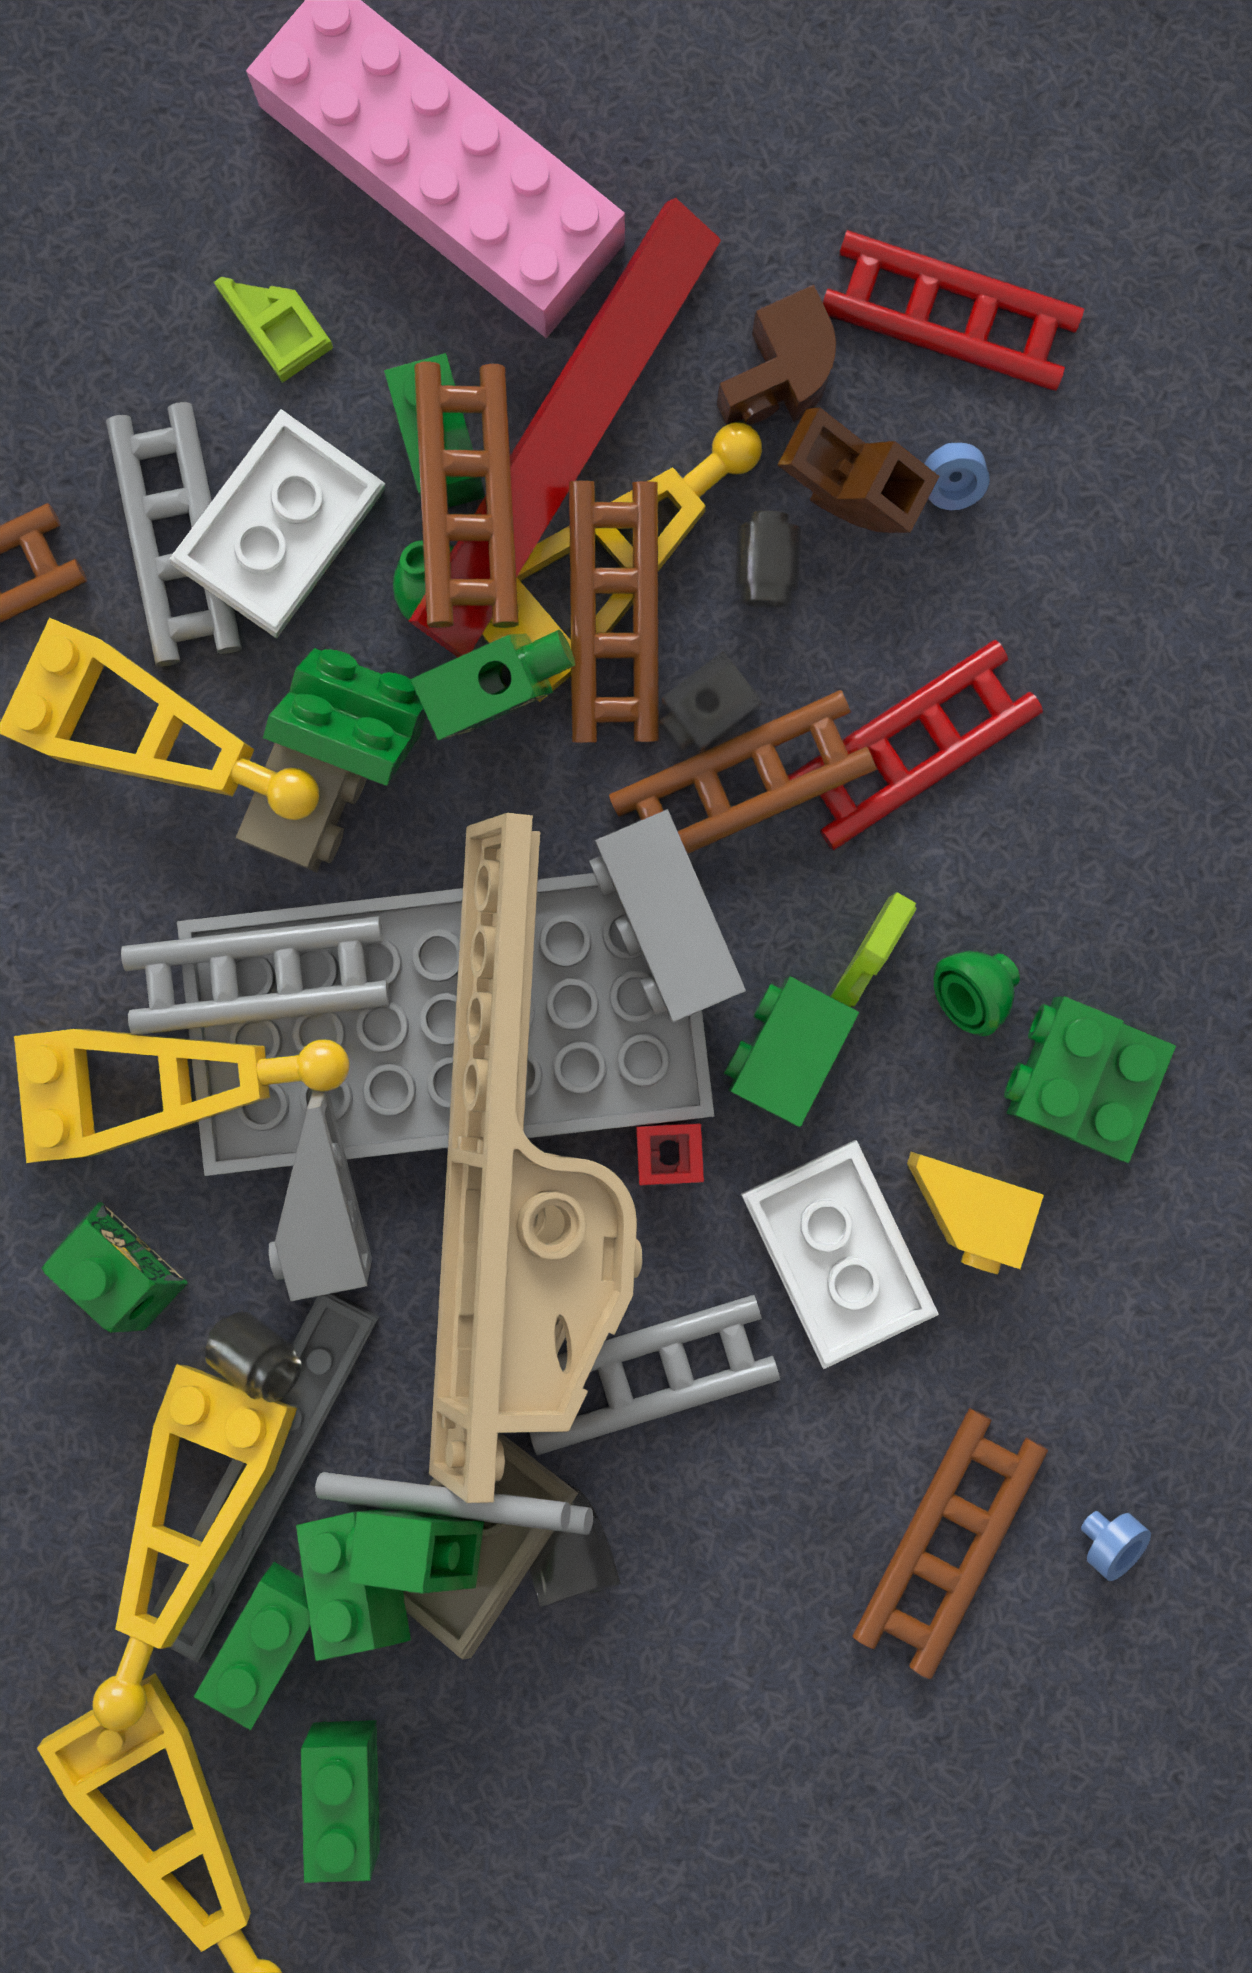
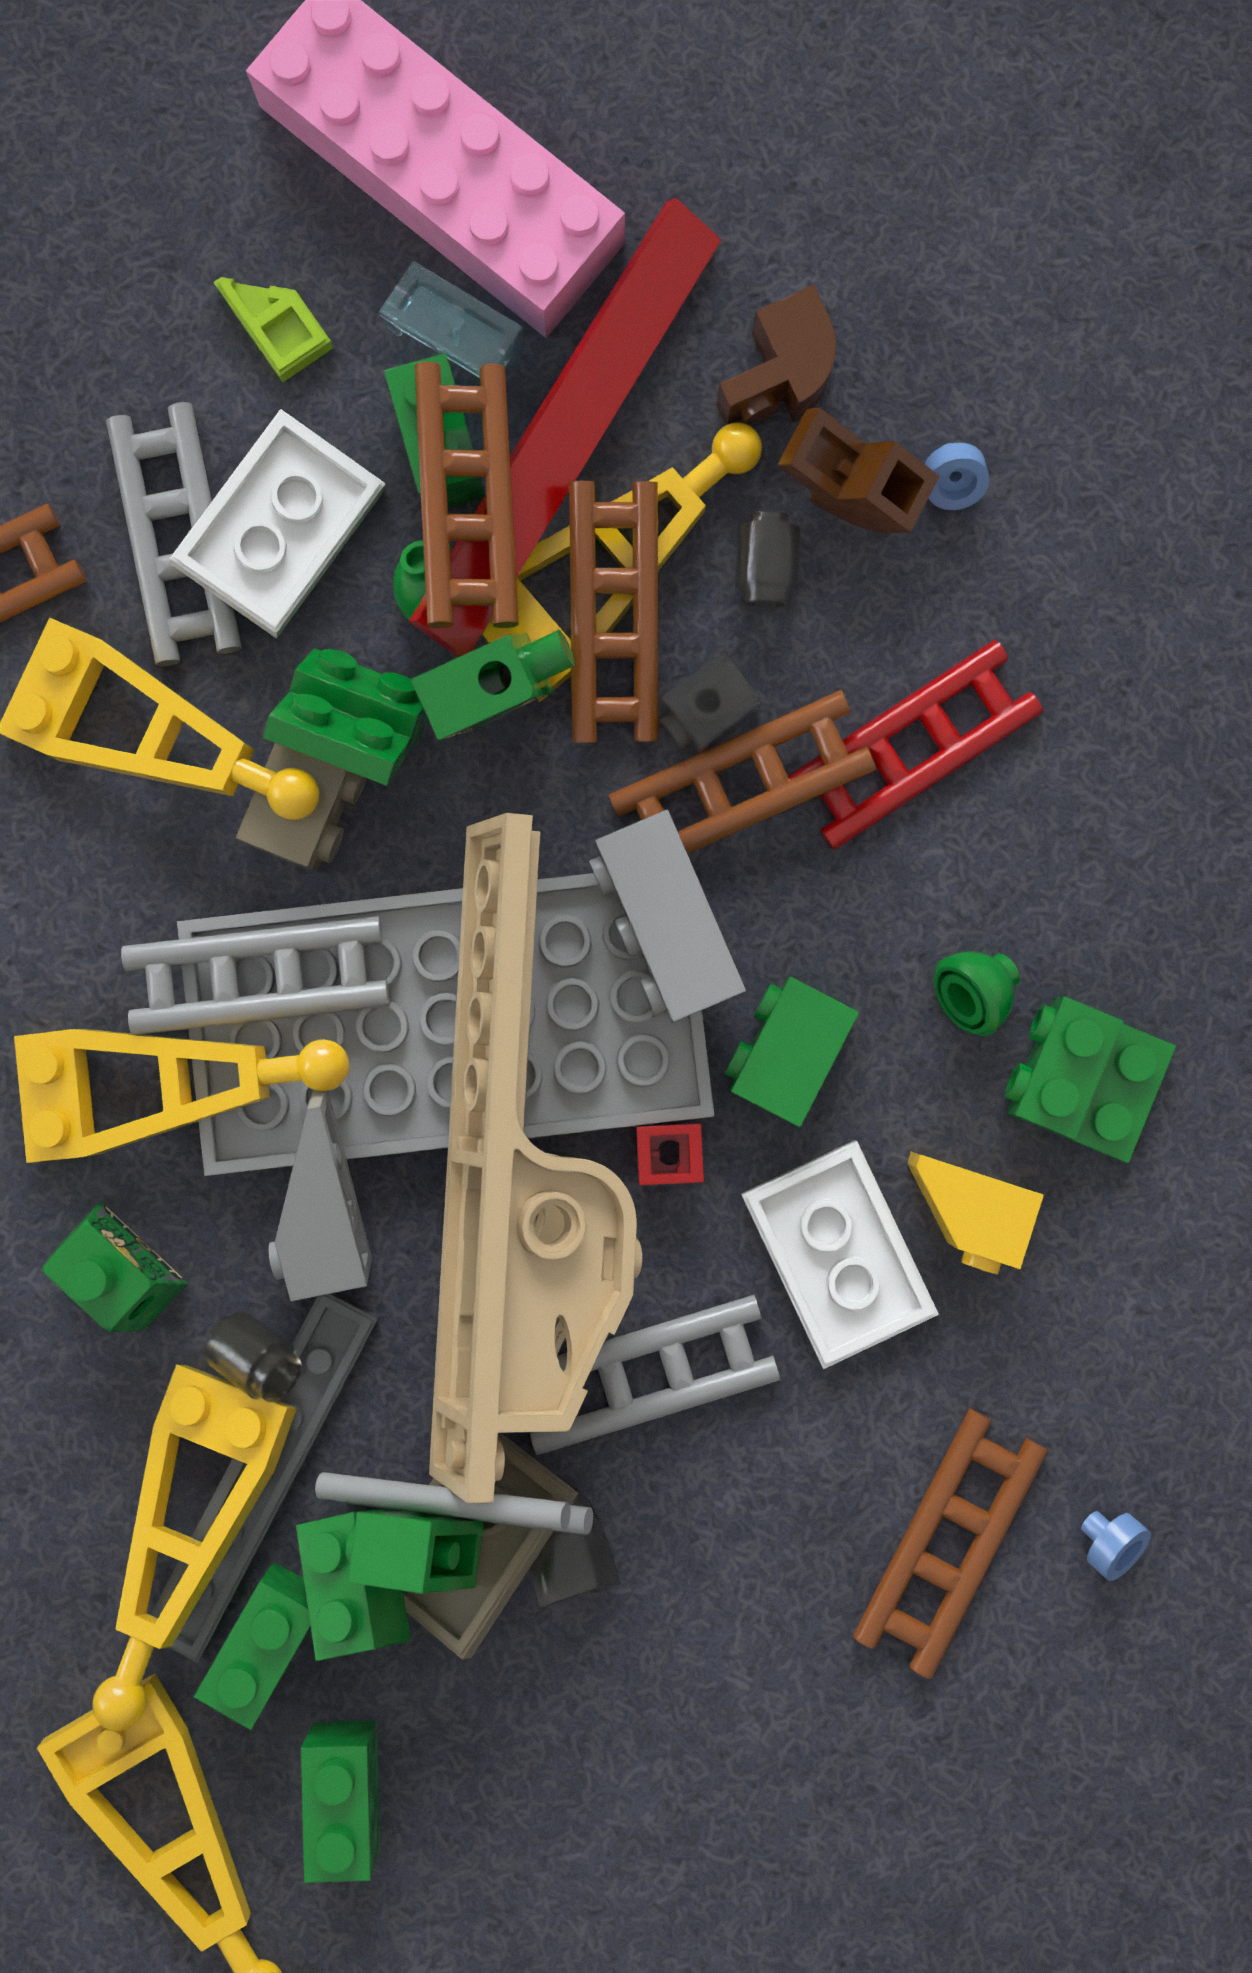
(451, 321): none -> clear light blue hinge
(875, 948): lime tile -> none
(986, 291): red bar -> none

